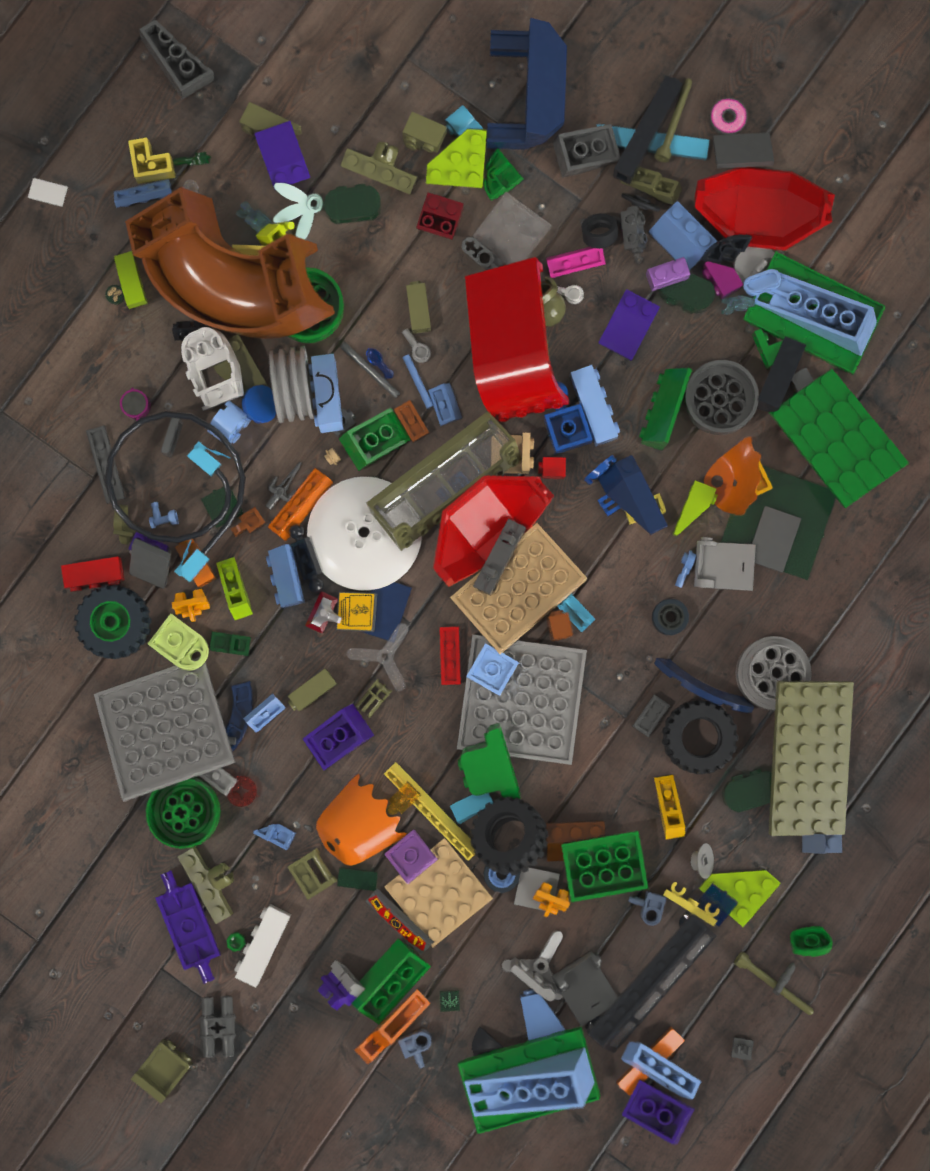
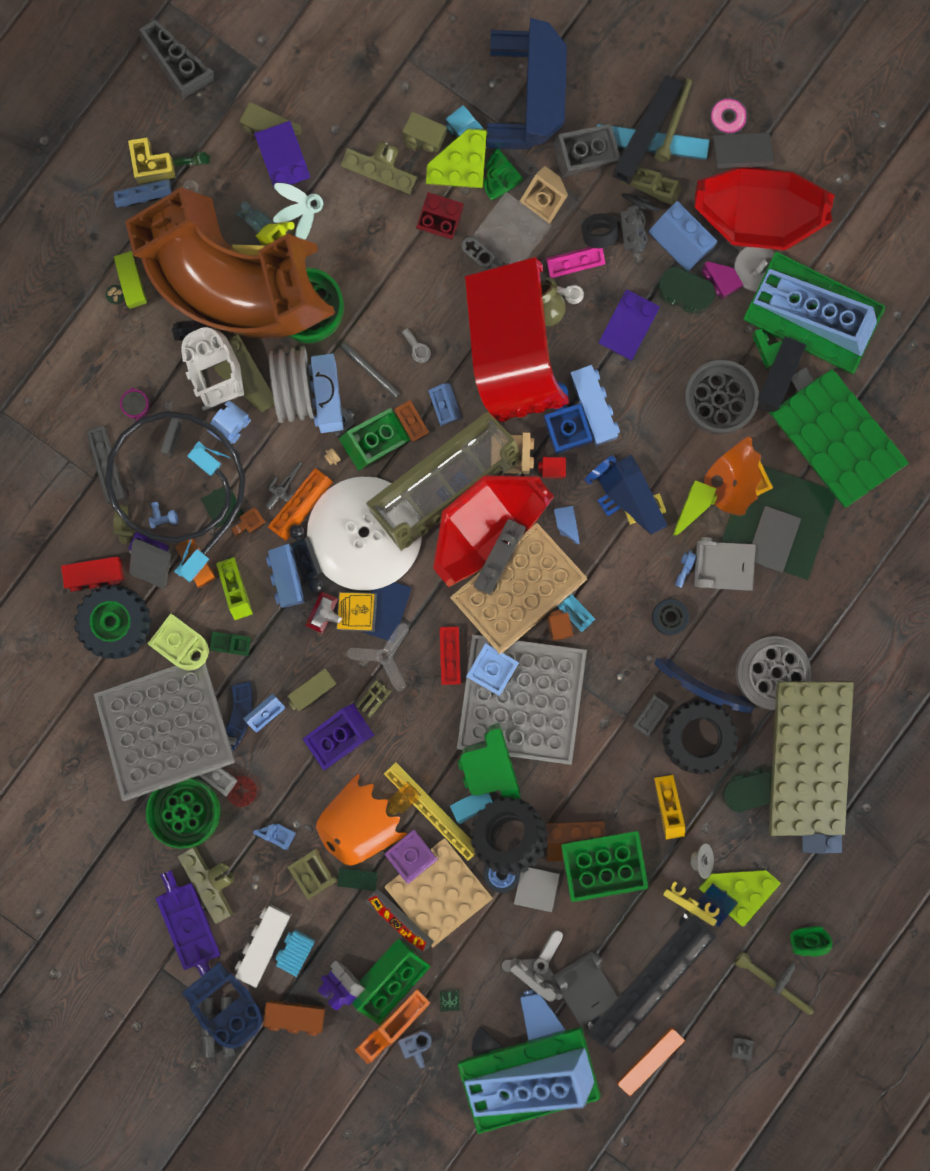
(47, 192): white sticker -> none
(162, 1070): olive panel -> none
(190, 607): light orange hips -> none
(236, 941): green tile -> none
(237, 1021): none -> dark blue slope
(259, 404): blue tile -> none
(294, 1017): none -> dark orange brick
(295, 952): none -> medium azure brick
(352, 204): clear green brick -> none
(376, 359): clear blue piece -> none
(418, 307): olive brick -> none
(418, 382): medium blue bar -> none
(545, 194): none -> tan slope
(552, 903): light orange hips -> none
(567, 523): none -> medium blue slope
(650, 902): sand blue piece -> none
(658, 1112): dark purple slope -> none
(661, 1070): light blue brick -> none
(665, 407): green slope -> none
(668, 274): medium lavender brick -> none
(727, 248): black brick -> none
(738, 303): clear light blue plate -> none
(762, 282): light blue tile -> none

